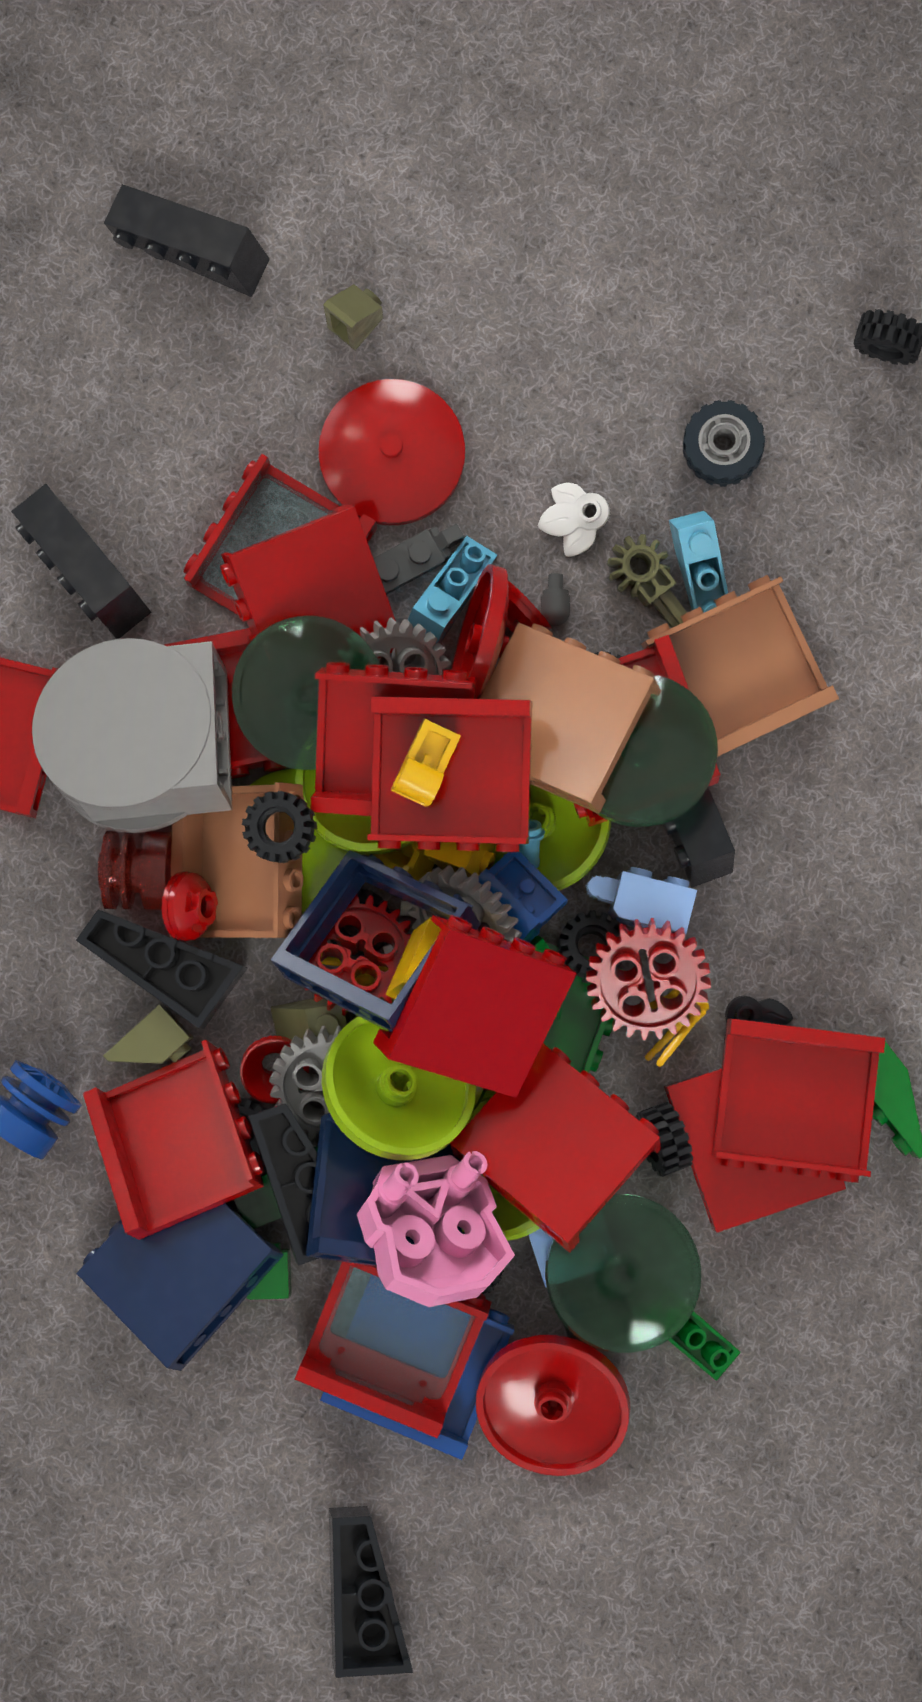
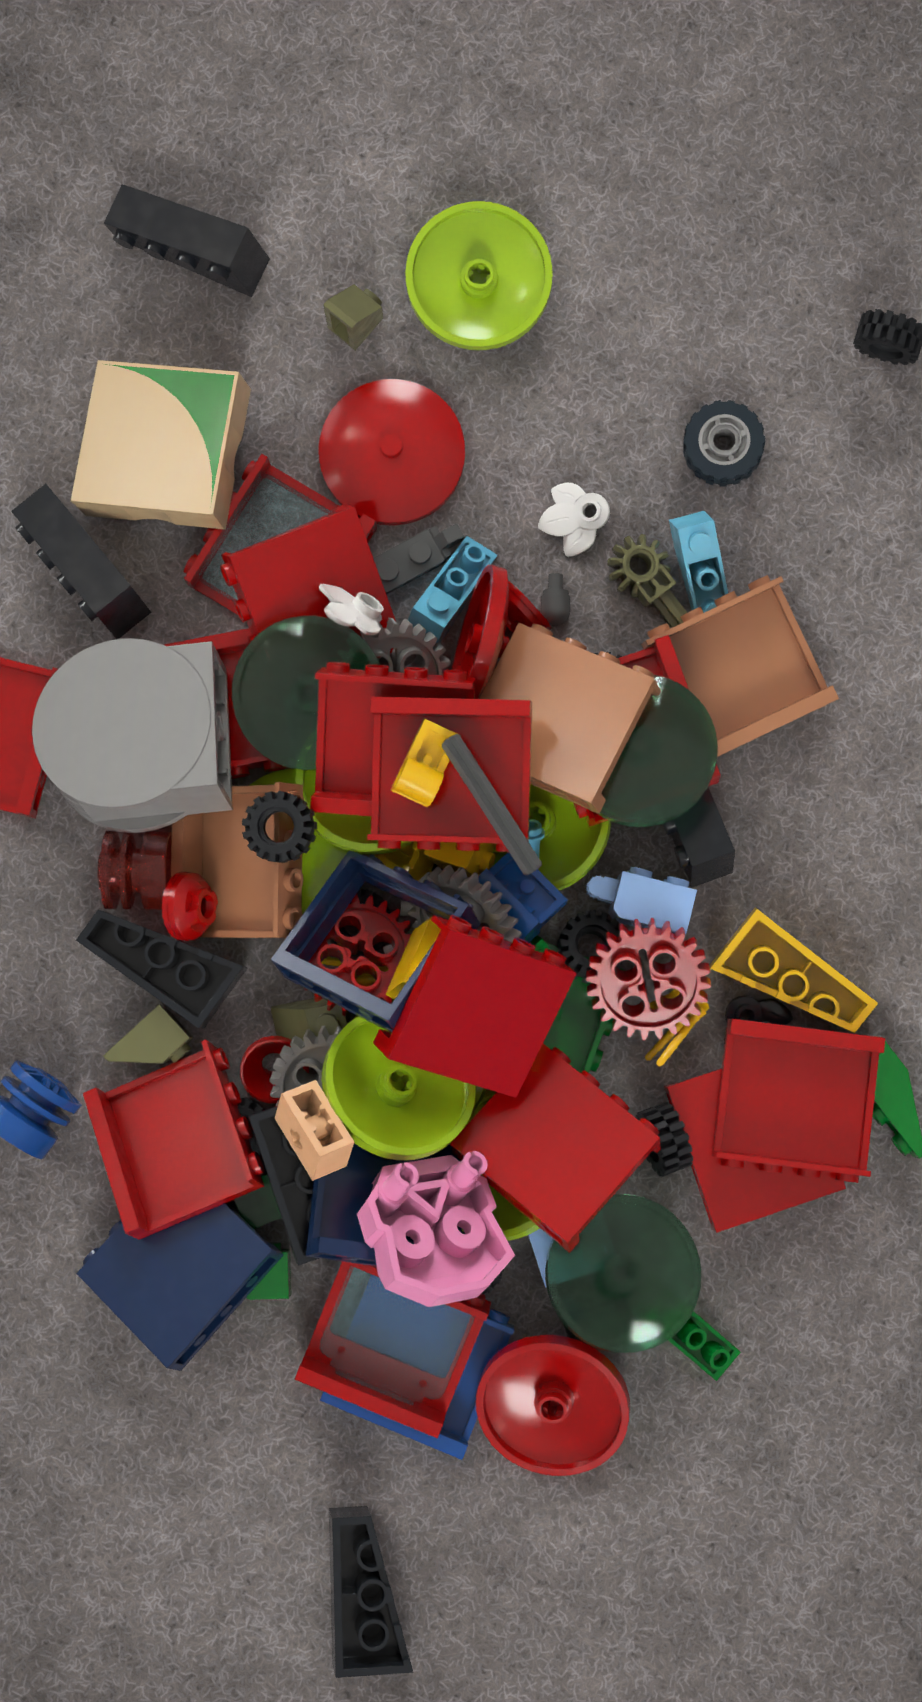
(161, 444): none -> tan tile
(314, 1130): none -> light nougat brick
(358, 611): none -> white plate
(478, 275): none -> lime dish
(491, 804): none -> dark grey axle
(791, 973): none -> yellow wedge

